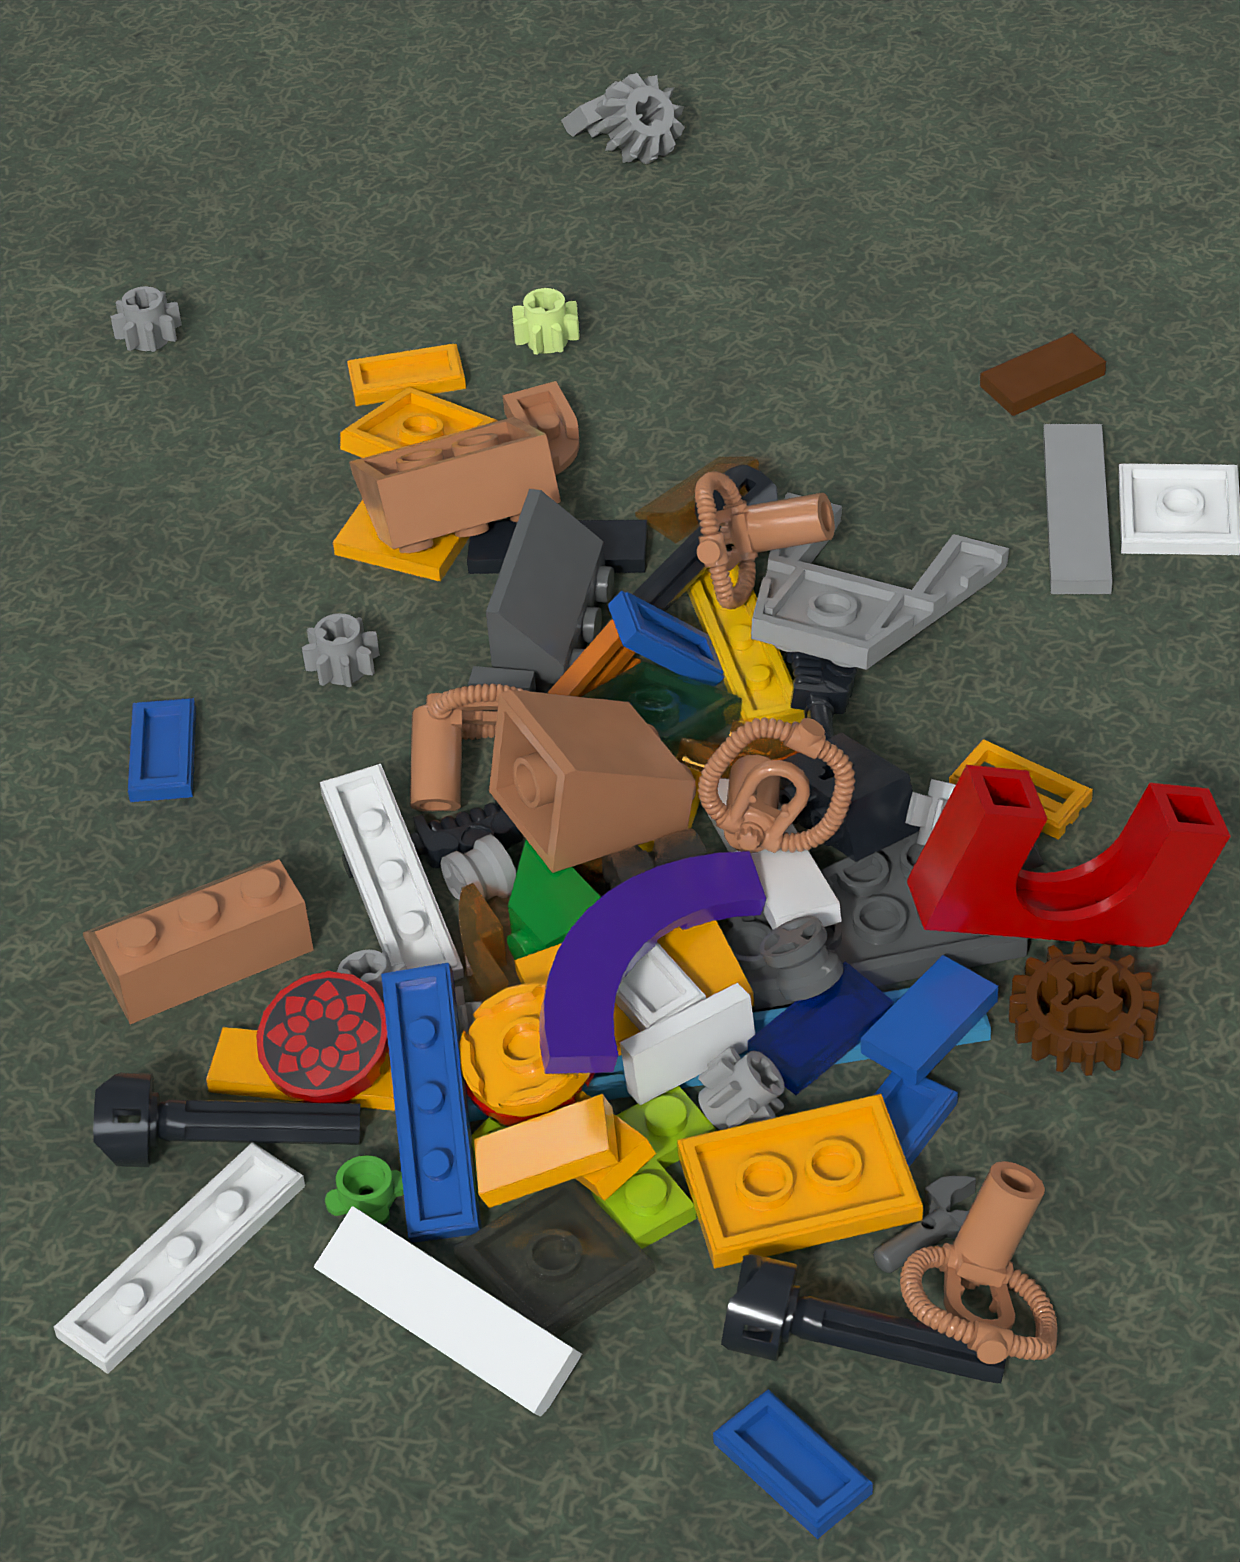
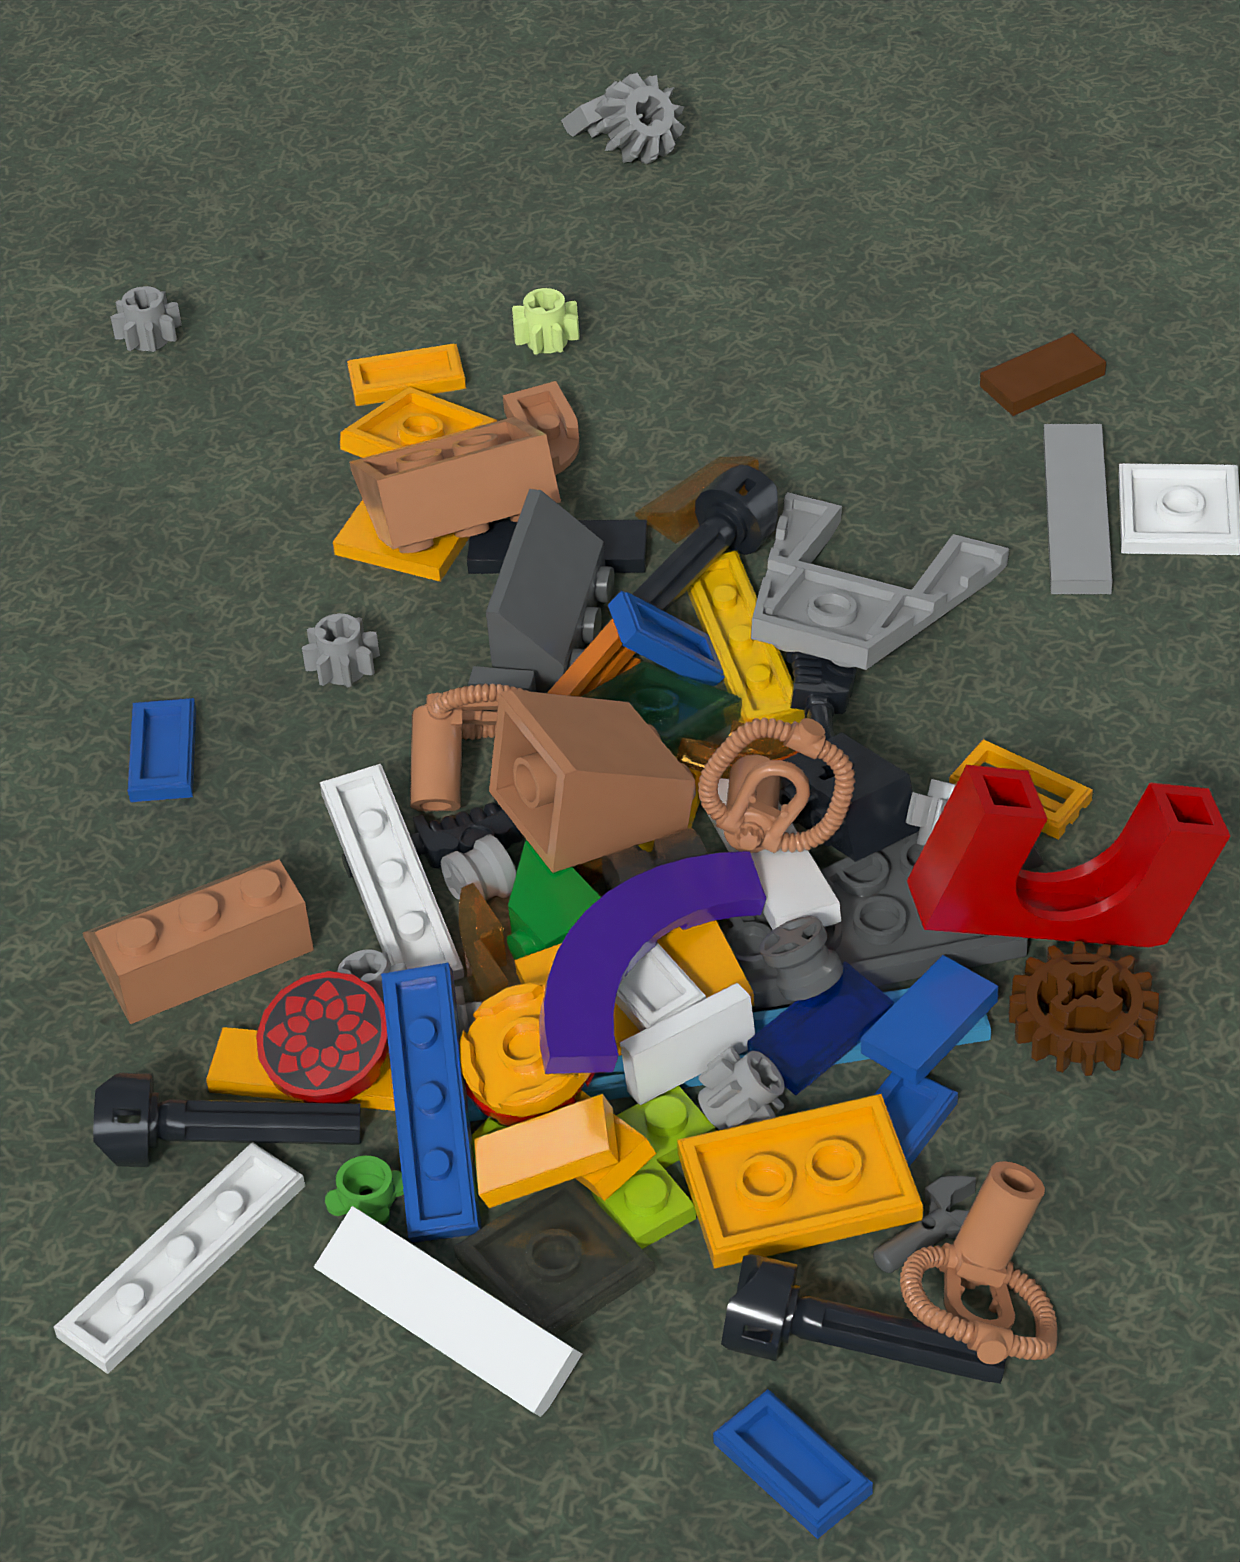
(752, 531): nougat piece -> none

